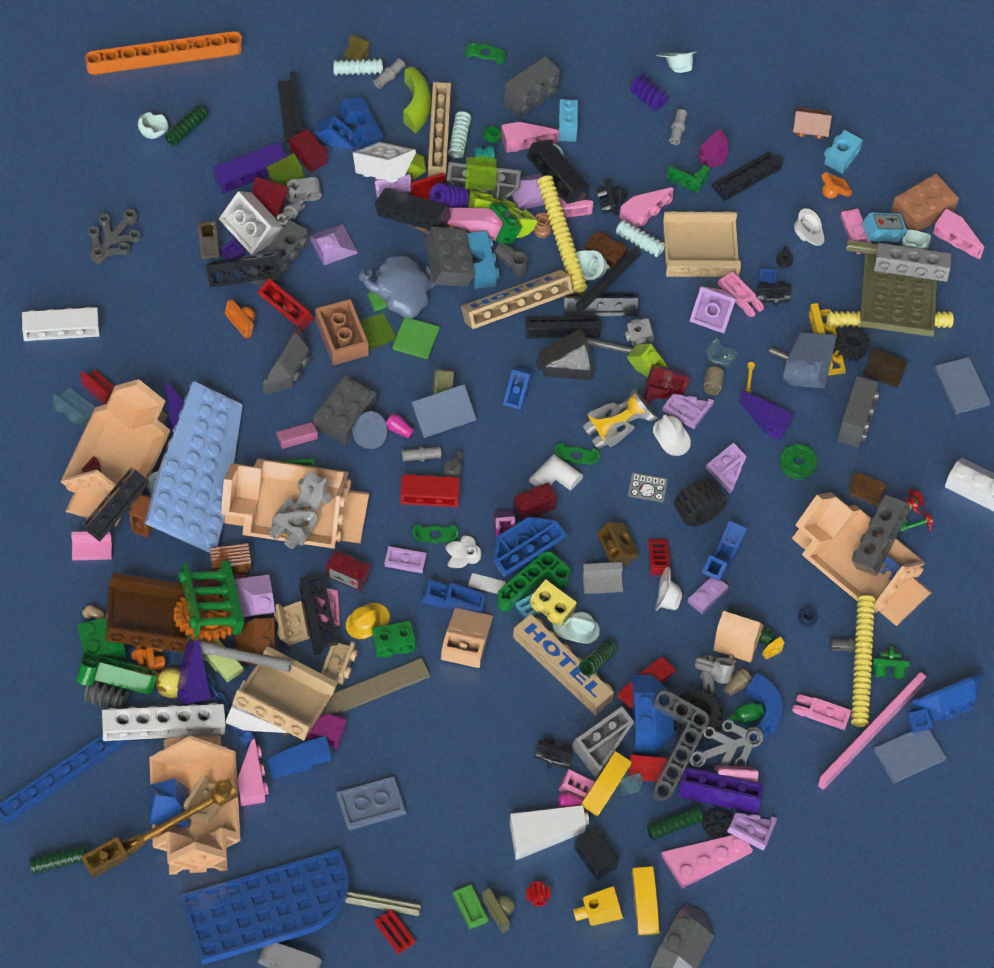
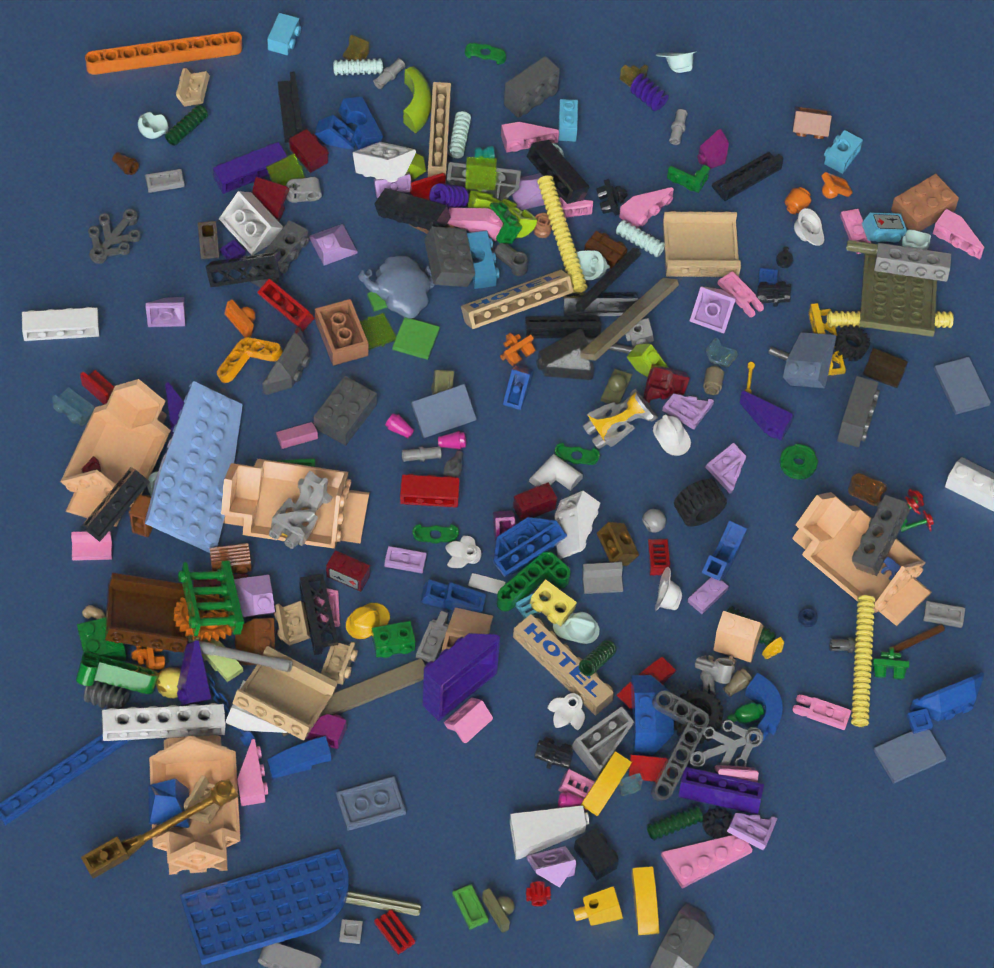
(57, 859): dark green piece -> none
(126, 164): none -> reddish brown cone
(164, 180): none -> light grey plate
(166, 312): none -> lavender slope
(192, 87): none -> tan bracket
(242, 350): none -> light orange beam
(283, 34): none -> medium azure brick
(291, 211): light grey pin -> none
(351, 931): none -> light grey plate
(369, 430): sand blue tile -> none
(433, 638): none -> light grey hinge
(454, 440): none -> dark pink cone
(459, 672): none -> dark purple slope
(469, 719): none -> bright pink panel
(492, 134): green tile -> none
(524, 345): none -> orange hips
(553, 864): none -> lavender slope
(567, 714): none -> white plate
(576, 518): none -> white slope
(616, 387): none -> olive tile
(629, 74): none -> clear yellow panel
(629, 319): none -> dark tan tile
(647, 487): sticker -> none
(654, 520): none -> light grey piece
(797, 200): none -> orange head
(871, 731): bright pink tile -> none
(918, 638): none -> reddish brown bar
(944, 614): none -> light grey plate

